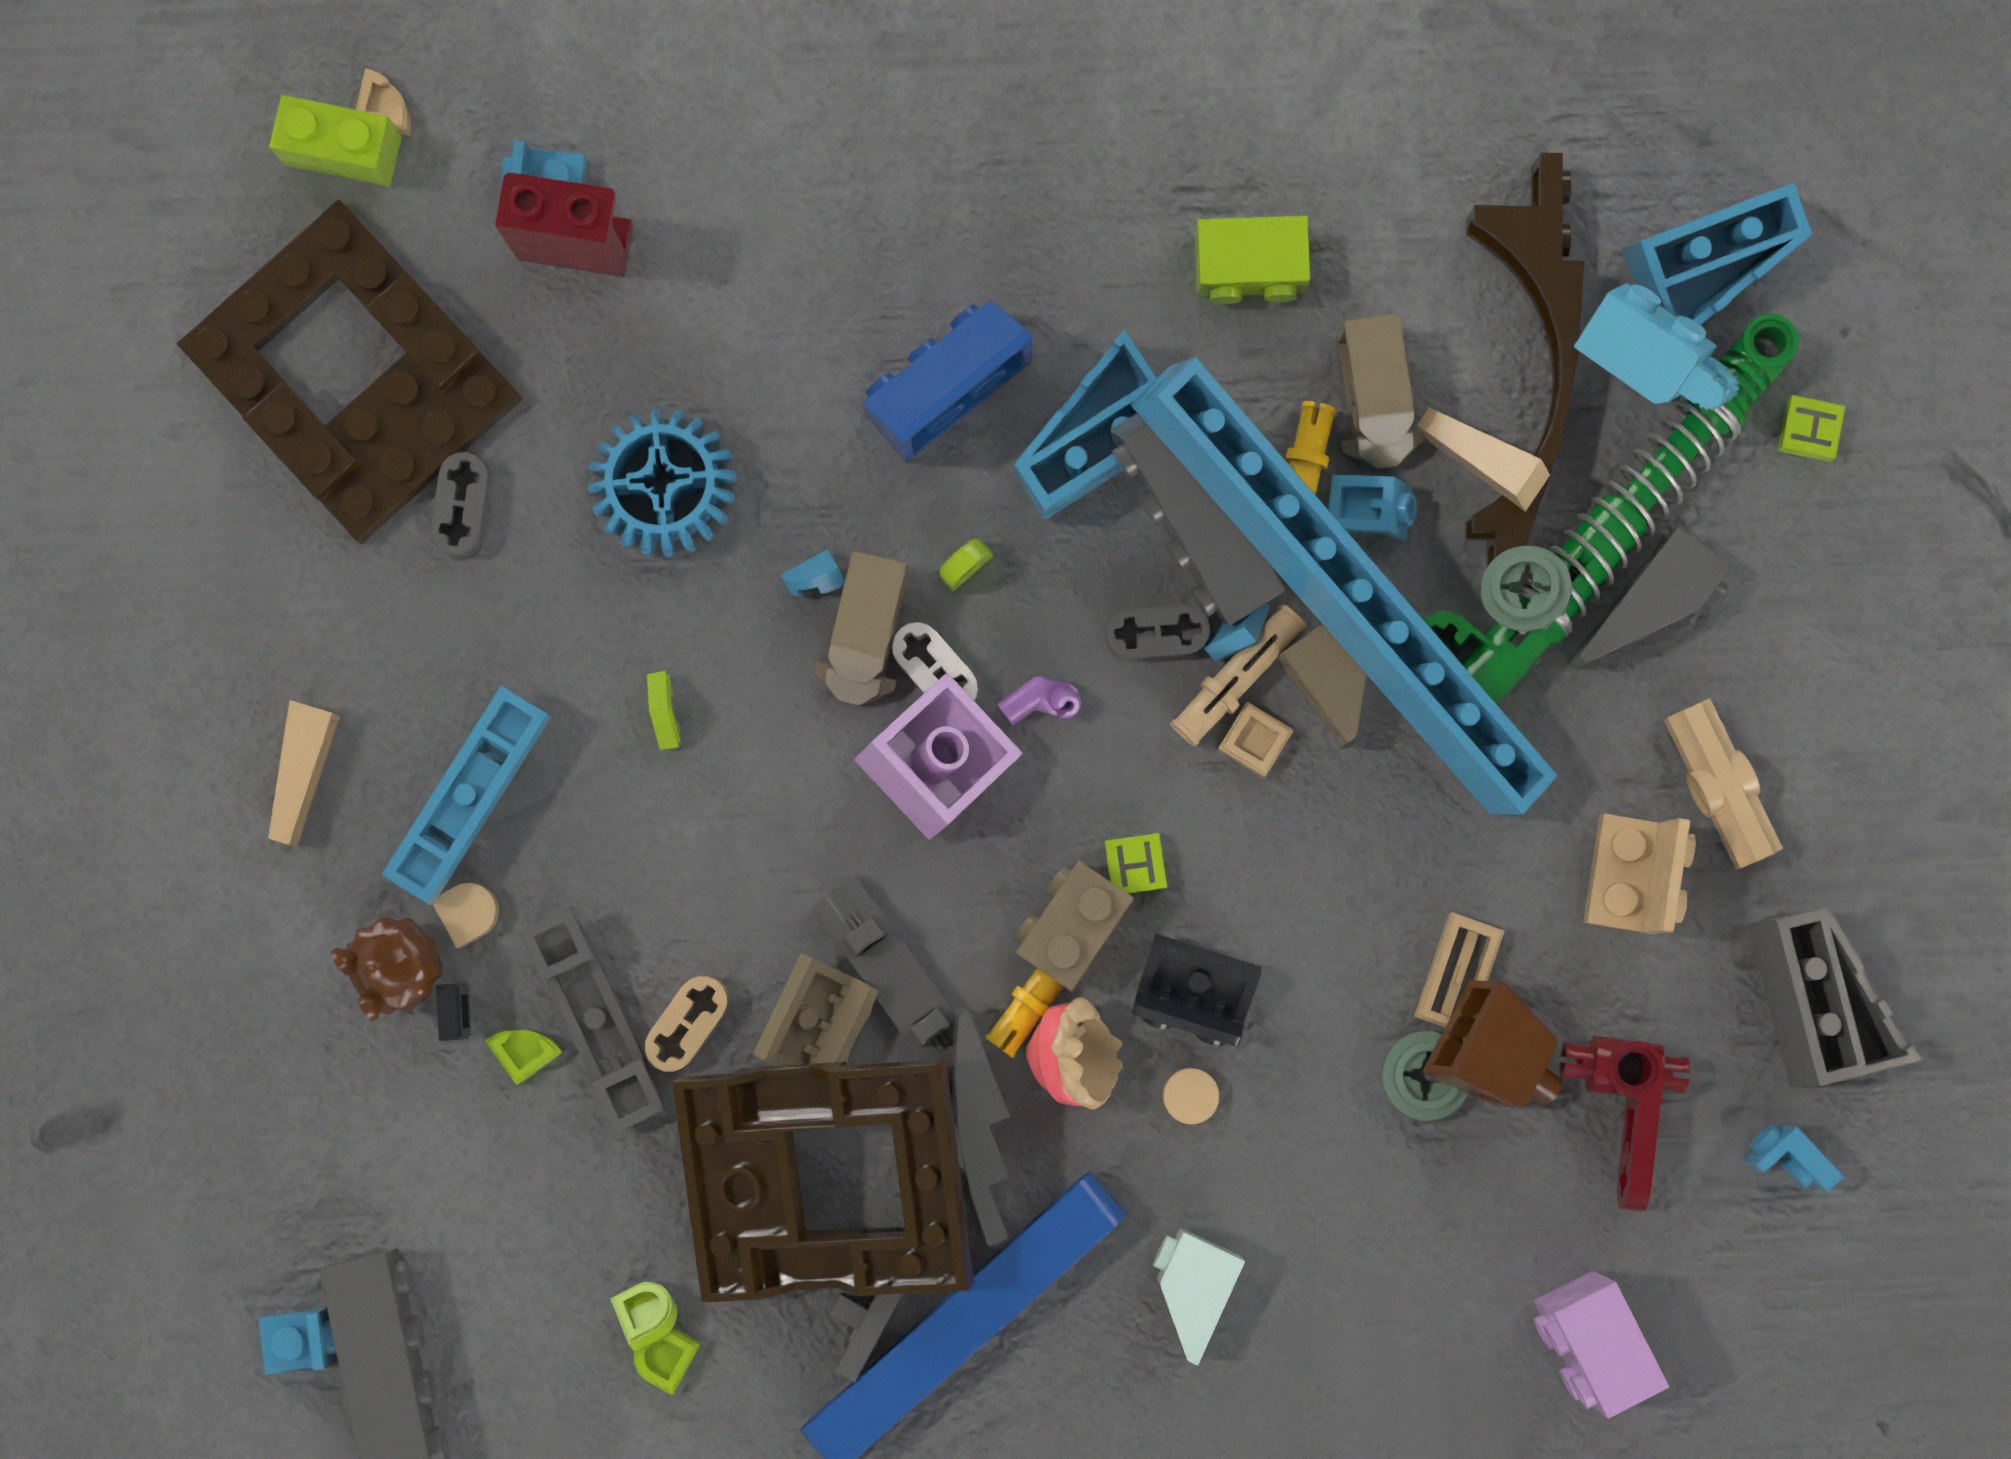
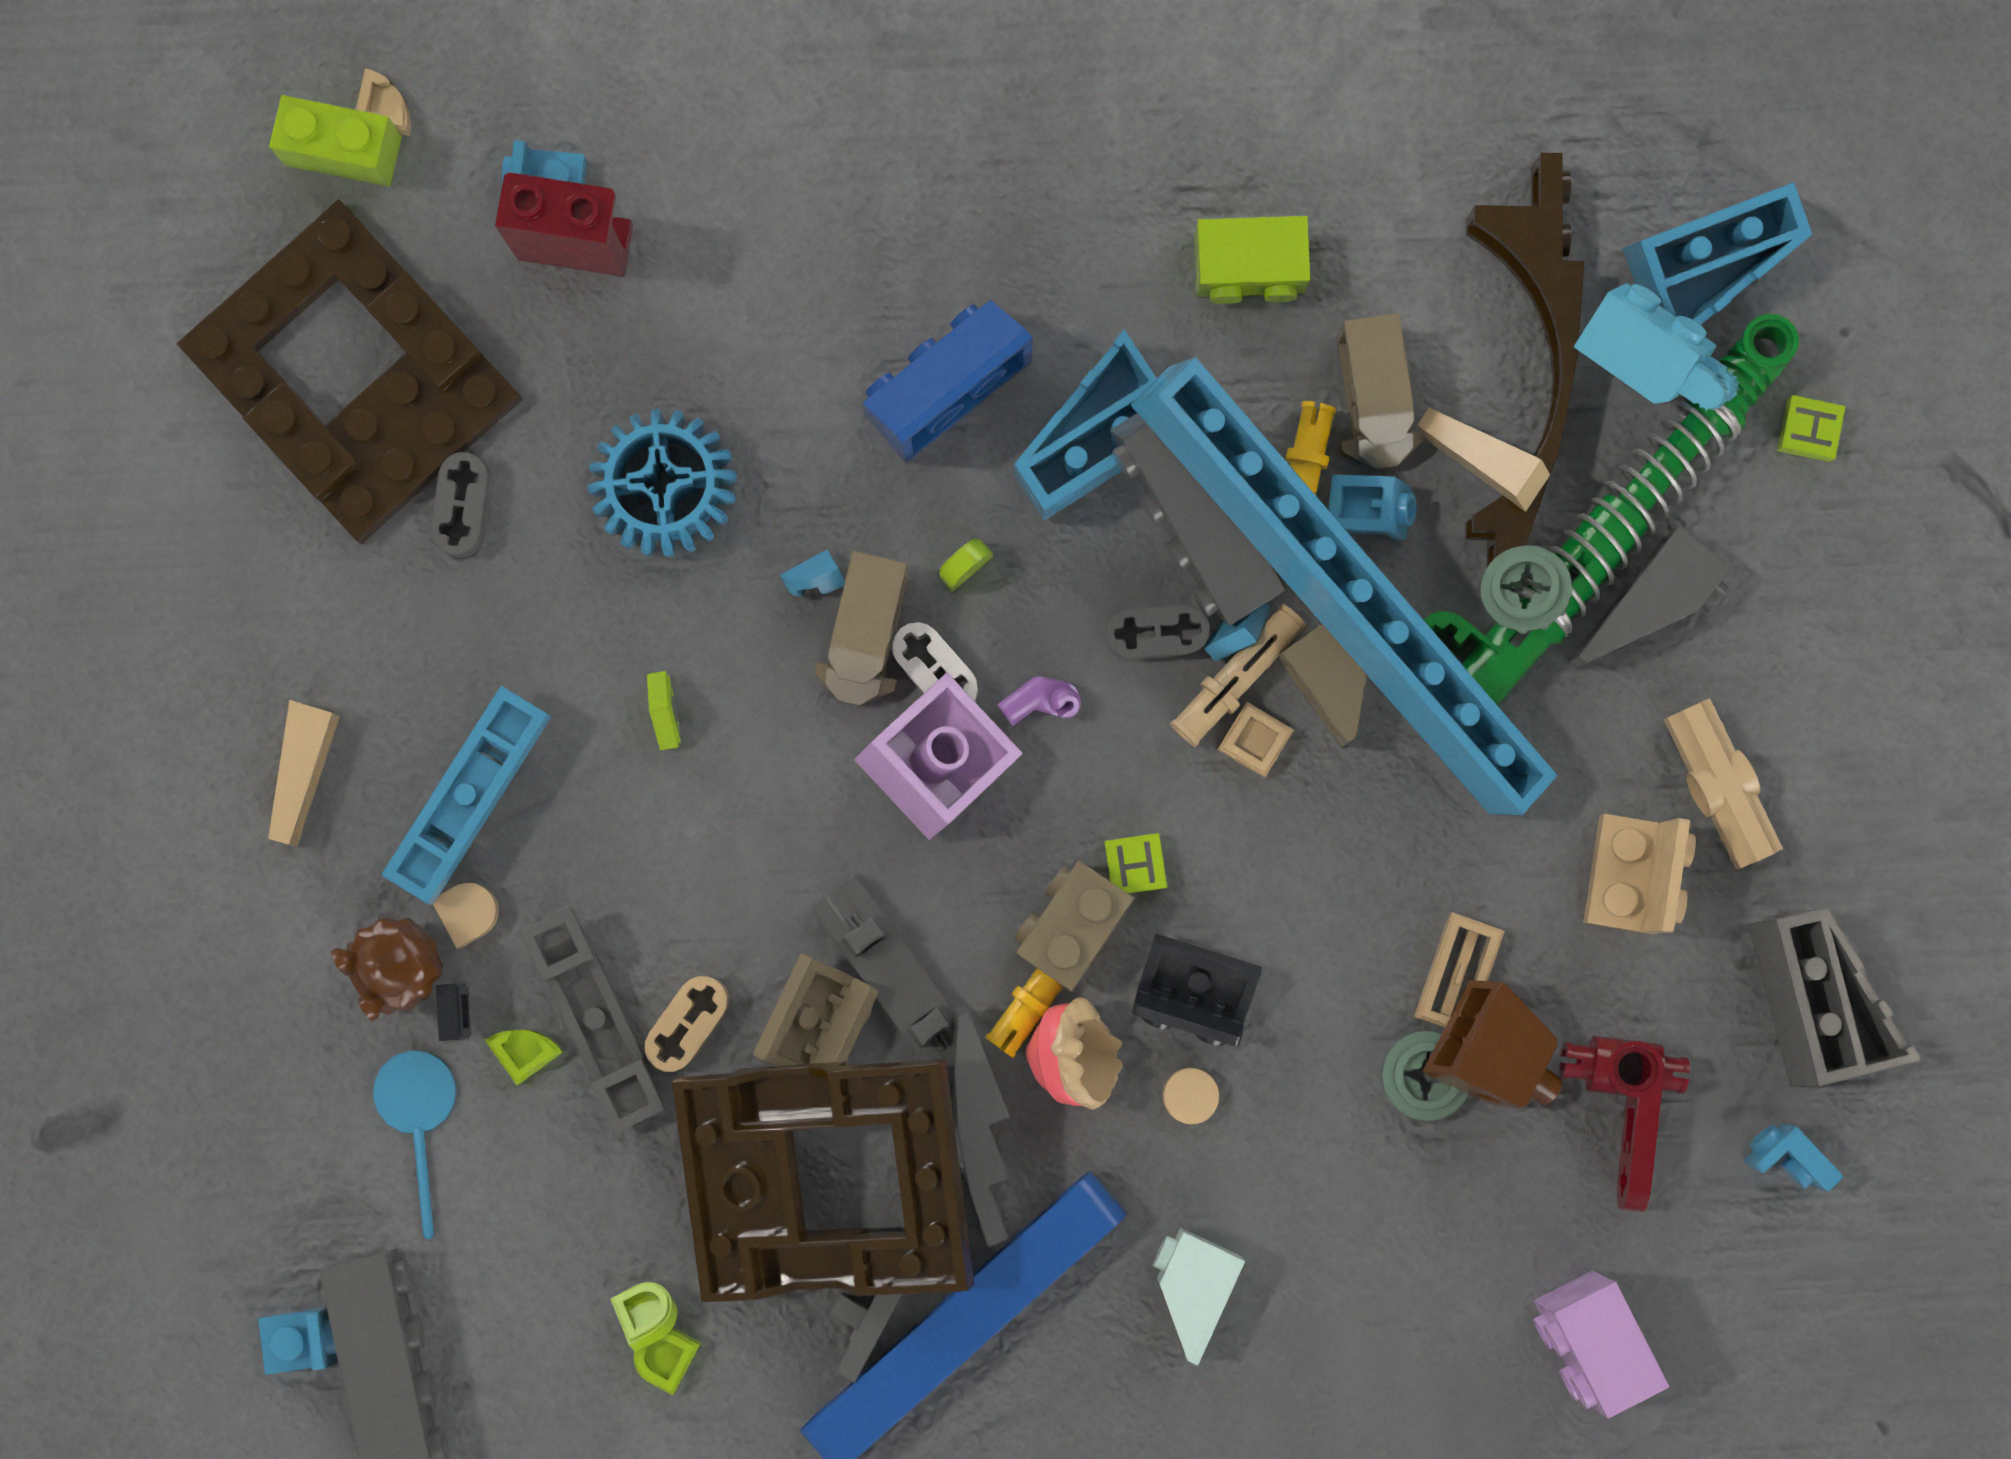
(414, 1096): none -> dark azure piece

